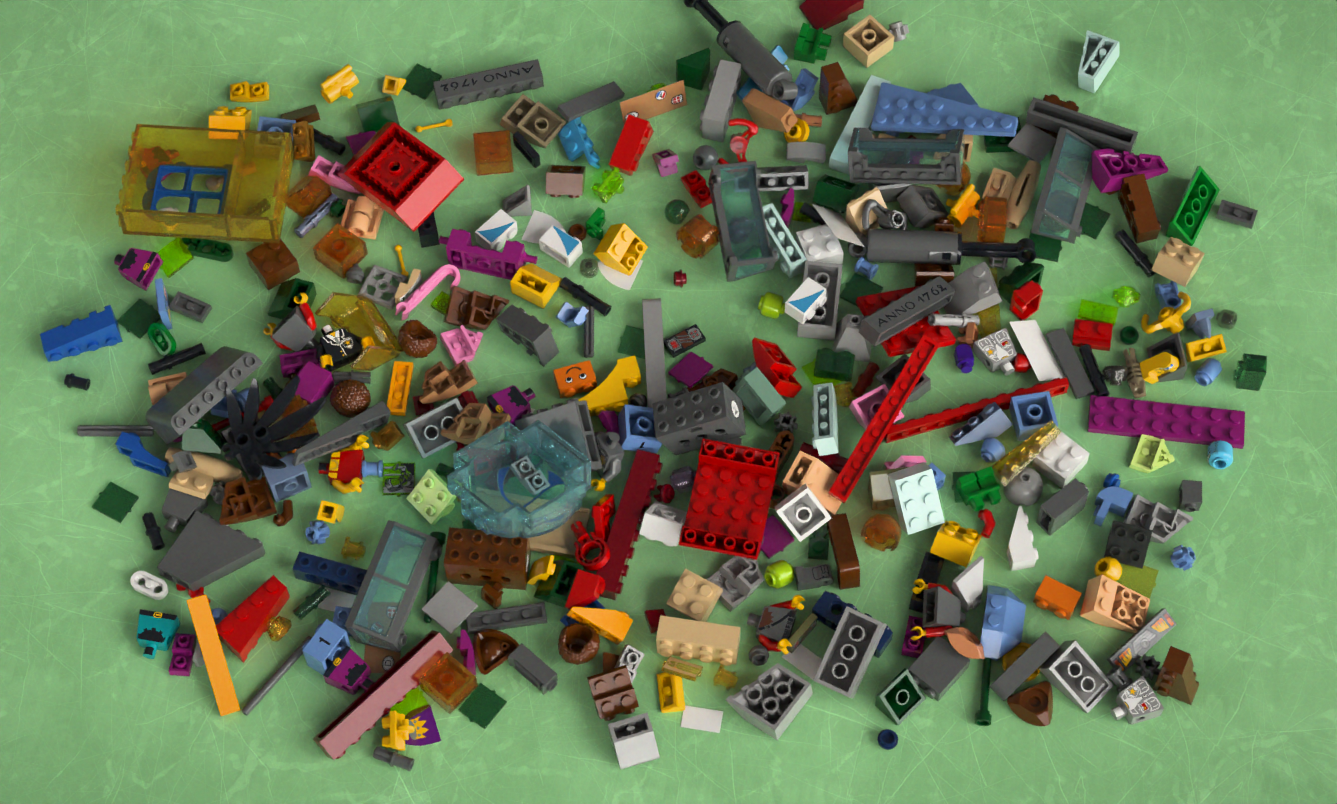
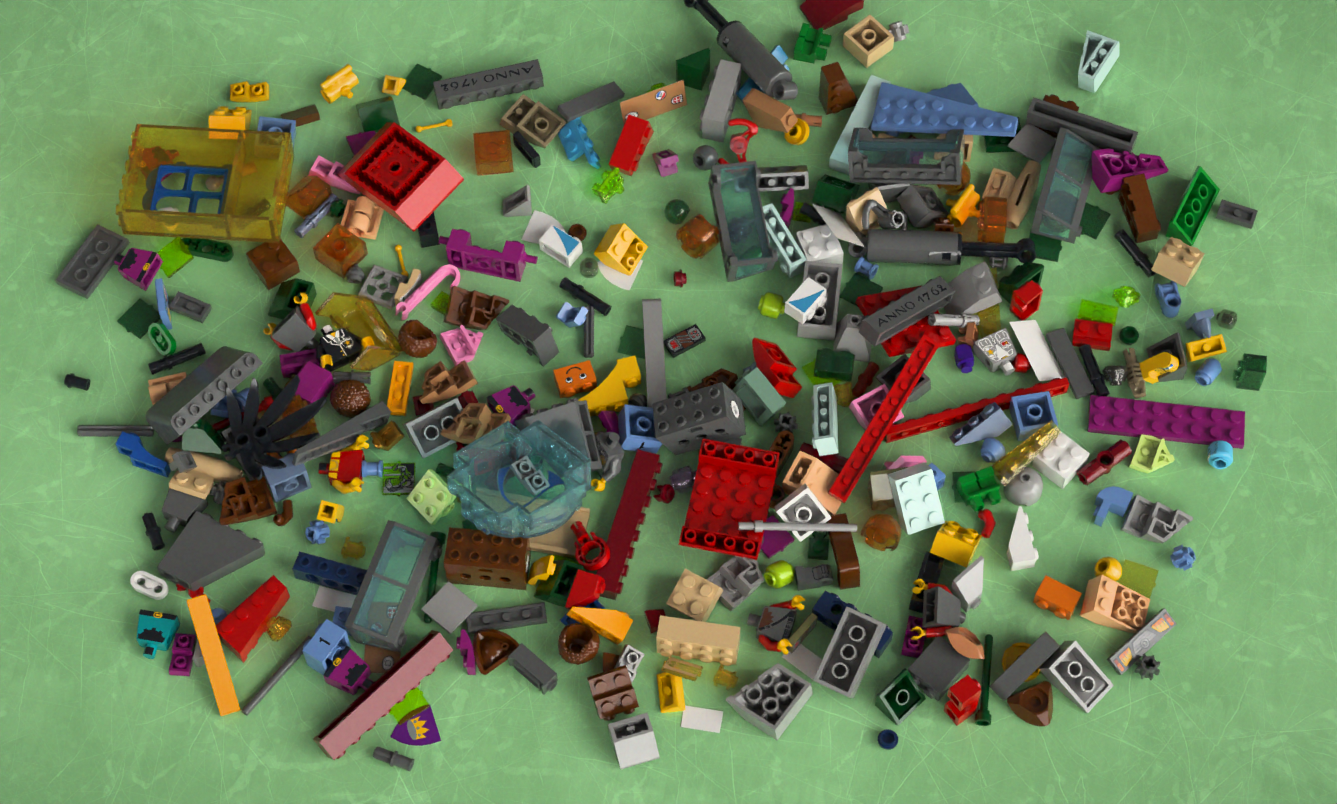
(82, 335): blue wedge -> none
(92, 261): none -> dark grey plate
(115, 502): clear green piece -> none
(303, 141): pearl gold bracket -> none
(311, 602): clear green pin -> none
(328, 142): black pin -> none
(399, 731): yellow hips -> none
(448, 683): clear orange brick -> none
(482, 706): clear green piece -> none
(492, 595): reddish brown tile -> none
(496, 231): white brick -> none
(535, 284): yellow slope -> none
(565, 180): slope -> none
(595, 223): green bracket -> none
(601, 513): red plate -> none
(663, 524): white slope -> none
(690, 369): magenta piece -> none
(697, 188): red slope -> none
(758, 655): dark grey plate -> none
(759, 526): none -> light grey bar
(804, 151): light grey slope -> none
(805, 82): medium blue brick -> none
(925, 272): reddish brown slope -> none
(963, 699): none -> red arch
(1001, 622): medium blue wedge -> none
(1062, 506): dark grey brick -> none
(1111, 480): blue plate -> none
(1112, 456): none -> dark red piece
(1119, 678): dark grey bush -> none
(1128, 543): pearl dark grey plate -> none
(1137, 703): light grey torso -> none
(1168, 317): yellow piece -> none
(1177, 677): reddish brown wedge -> none
(1190, 495): dark grey brick -> none

